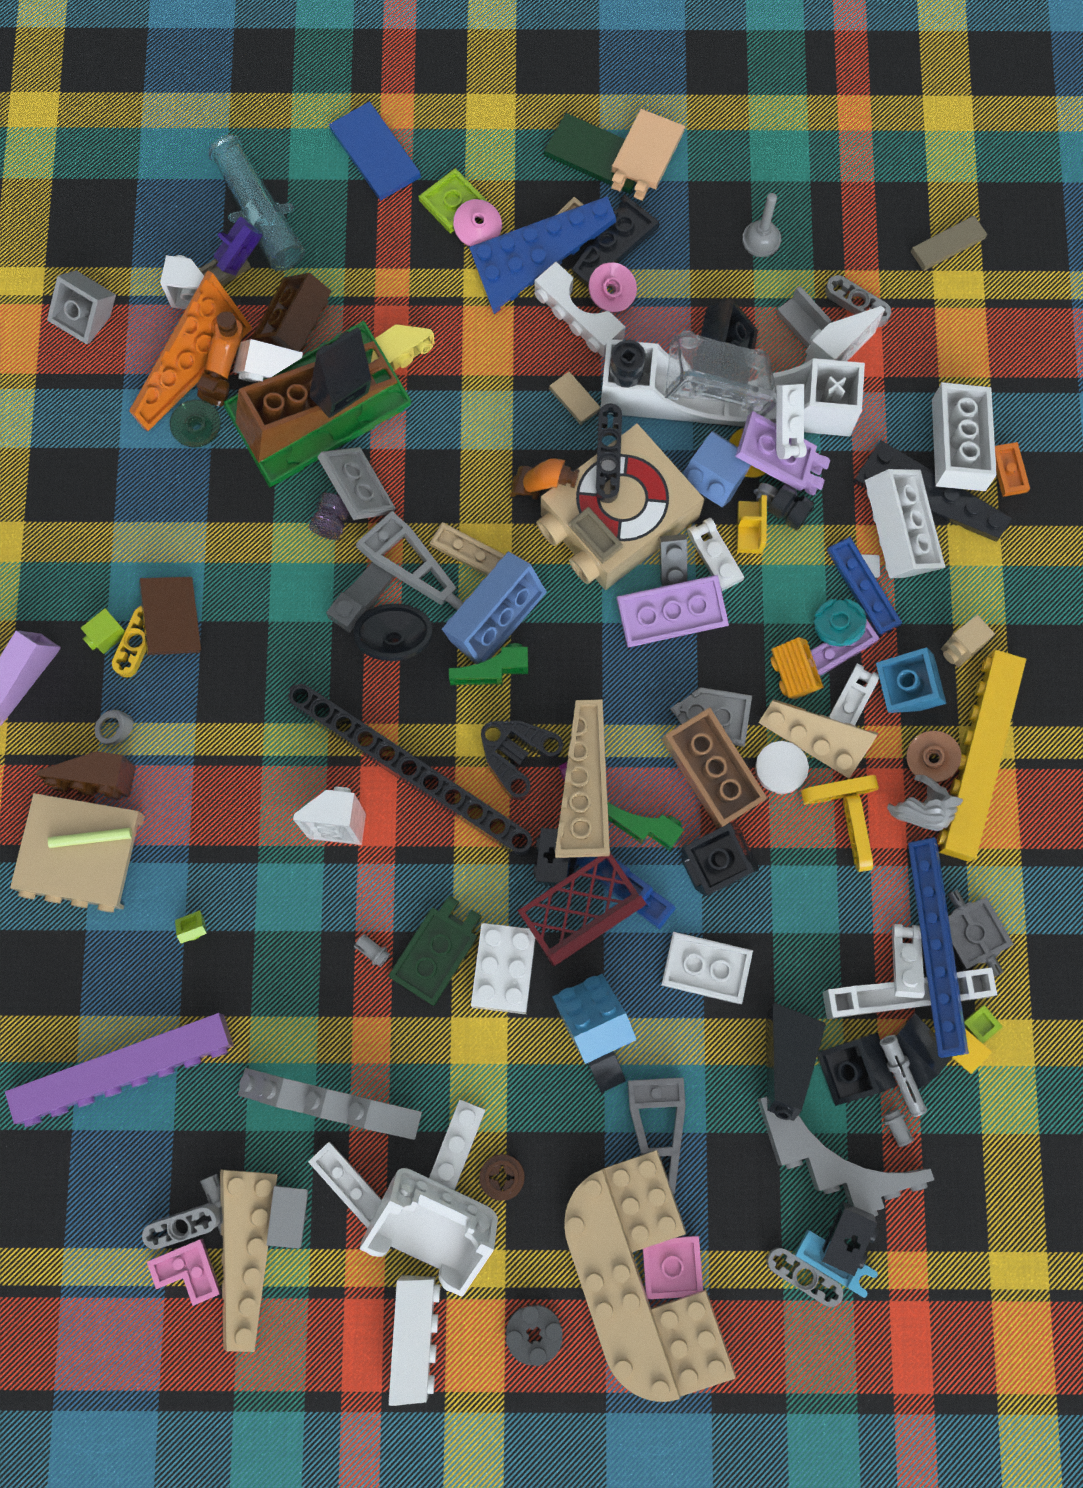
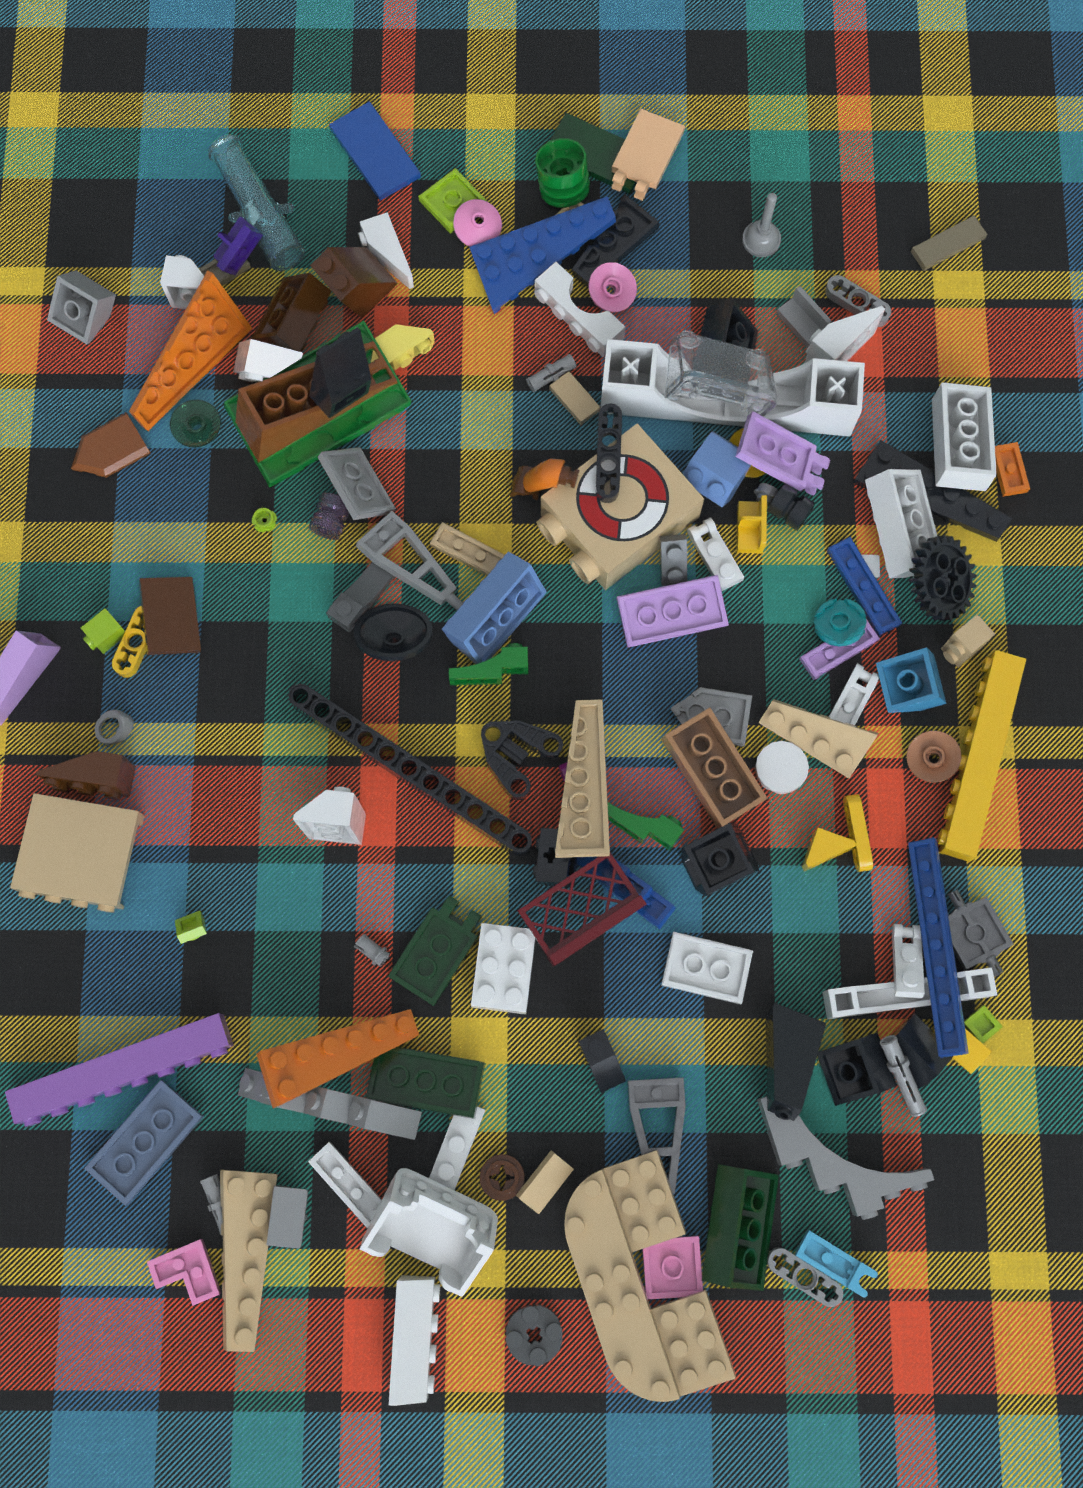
(90, 837): yellowish green bar -> none
(110, 448): none -> dark orange tile
(143, 1142): none -> sand blue plate
(173, 1235): light grey beam -> none
(221, 355): piece -> none
(264, 513): none -> lime plate
(312, 1061): none -> orange wing
(354, 277): none -> reddish brown slope
(383, 243): none -> white slope
(427, 1081): none -> dark green tile
(544, 1182): none -> tan tile
(551, 372): none -> light grey pin
(562, 172): none -> green wheel
(594, 1018): dark azure brick -> none
(595, 535): dark tan tile -> none
(627, 363): black wheel -> none
(740, 1228): none -> dark green slope
(790, 421): white plate -> none
(796, 668): light orange brick -> none
(824, 847): none -> yellow slope
(839, 789): yellow beam -> none
(849, 1222): black brick -> none
(898, 1127): light grey pin -> none
(934, 813): light grey hair -> none
(942, 578): none -> black gear

